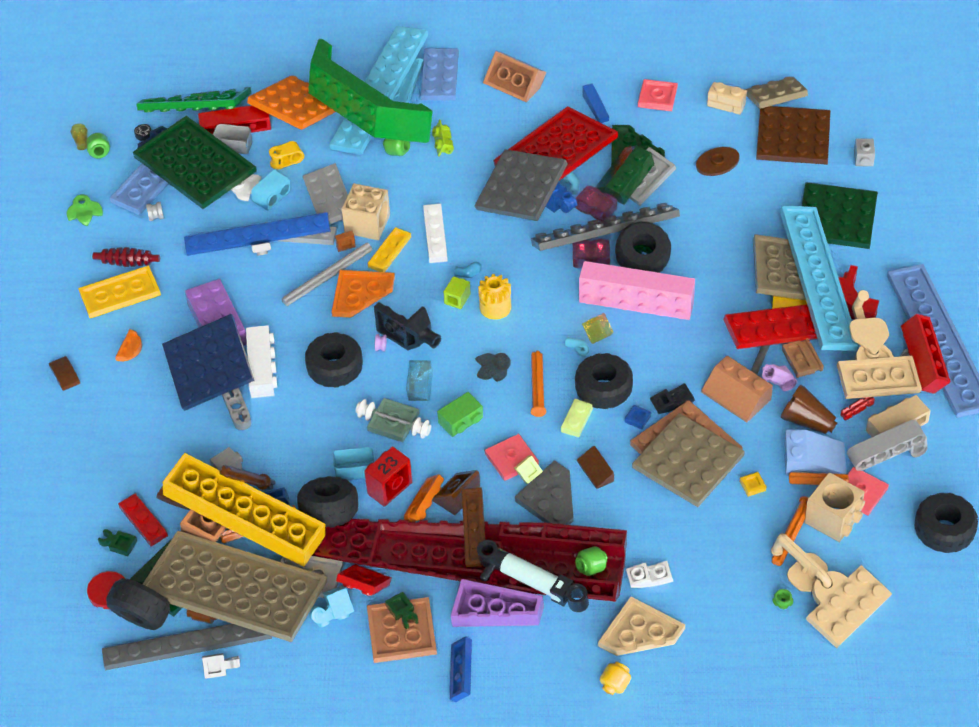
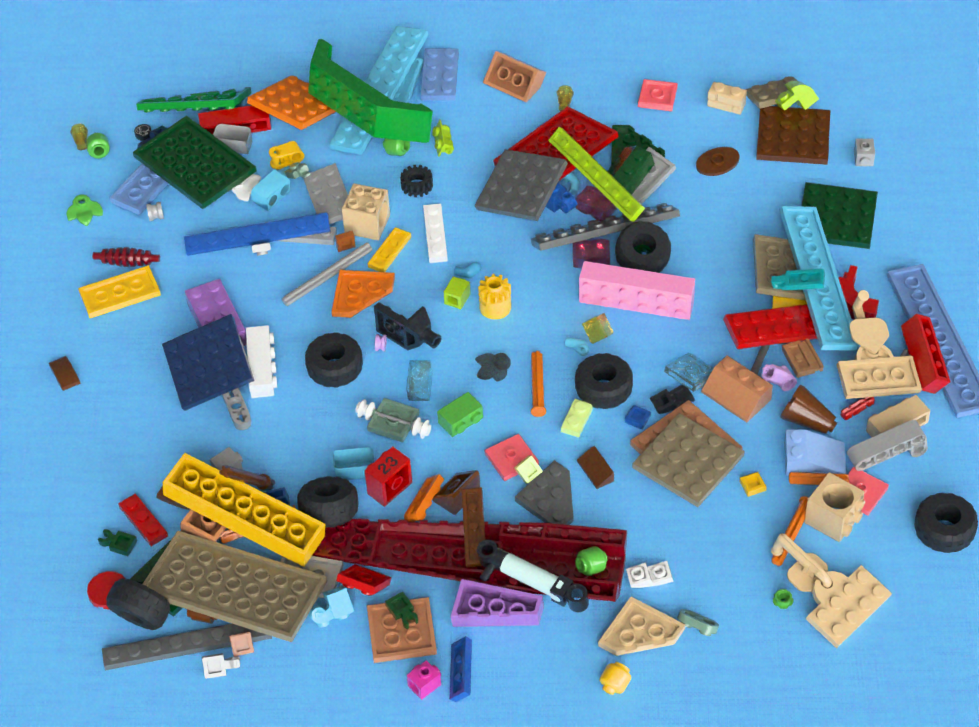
(130, 347): orange plate -> none
(241, 643): none -> tile
(297, 170): none -> sand green plate
(416, 173): none -> black tyre
(424, 679): none -> dark pink brick
(564, 96): none -> clear yellow cone
(595, 103): blue piece -> none
(596, 174): none -> lime plate
(689, 371): none -> clear light blue plate
(691, 619): none -> sand green plate
(798, 93): none -> brick
(799, 280): none -> teal hinge

